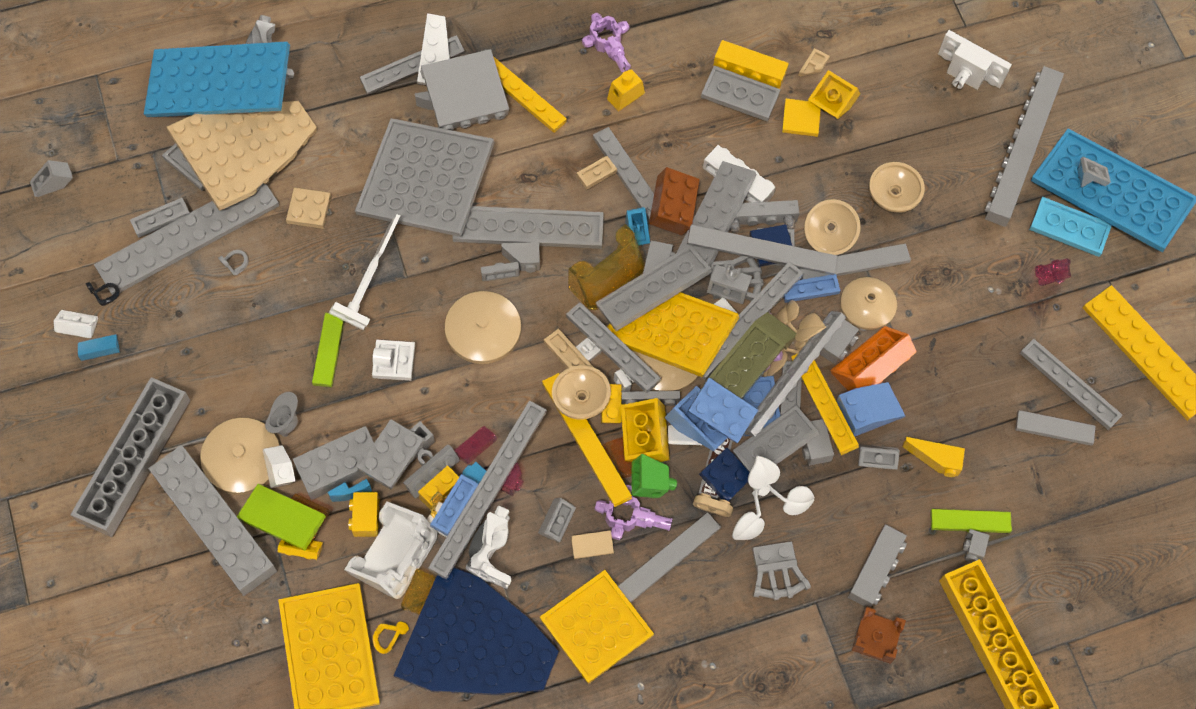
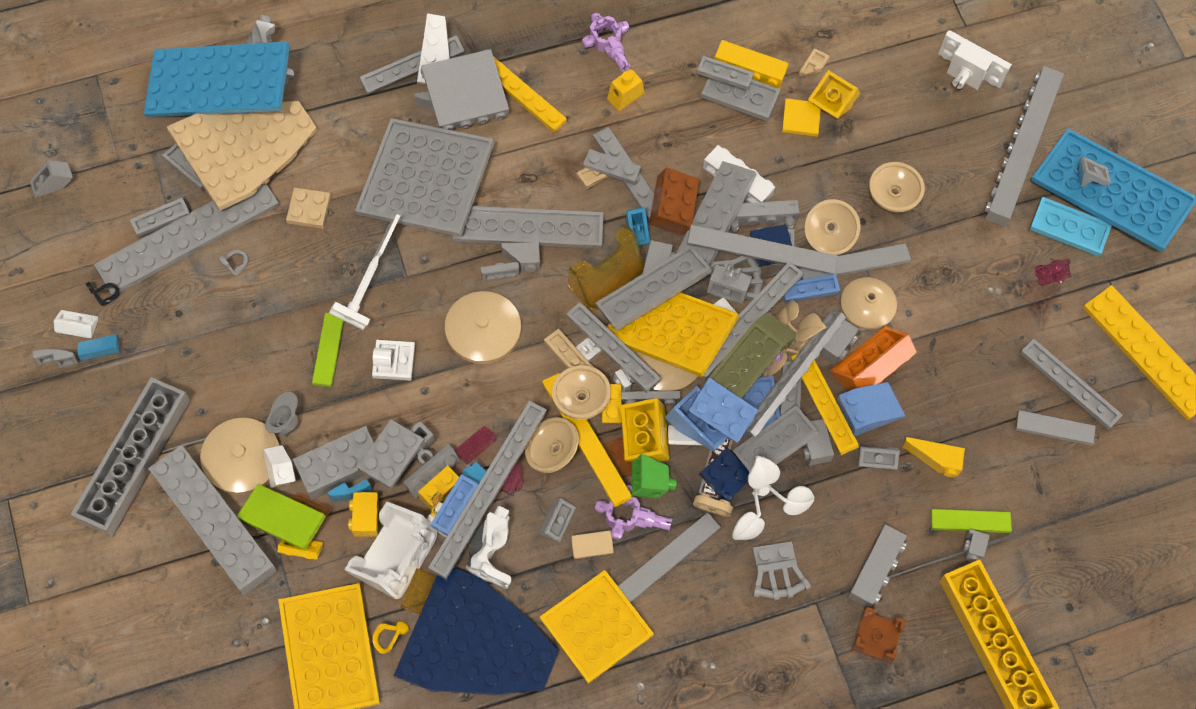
(60, 357): none -> light grey slope
(552, 445): none -> tan dish
(612, 166): none -> light grey plate
(725, 73): none -> light grey plate

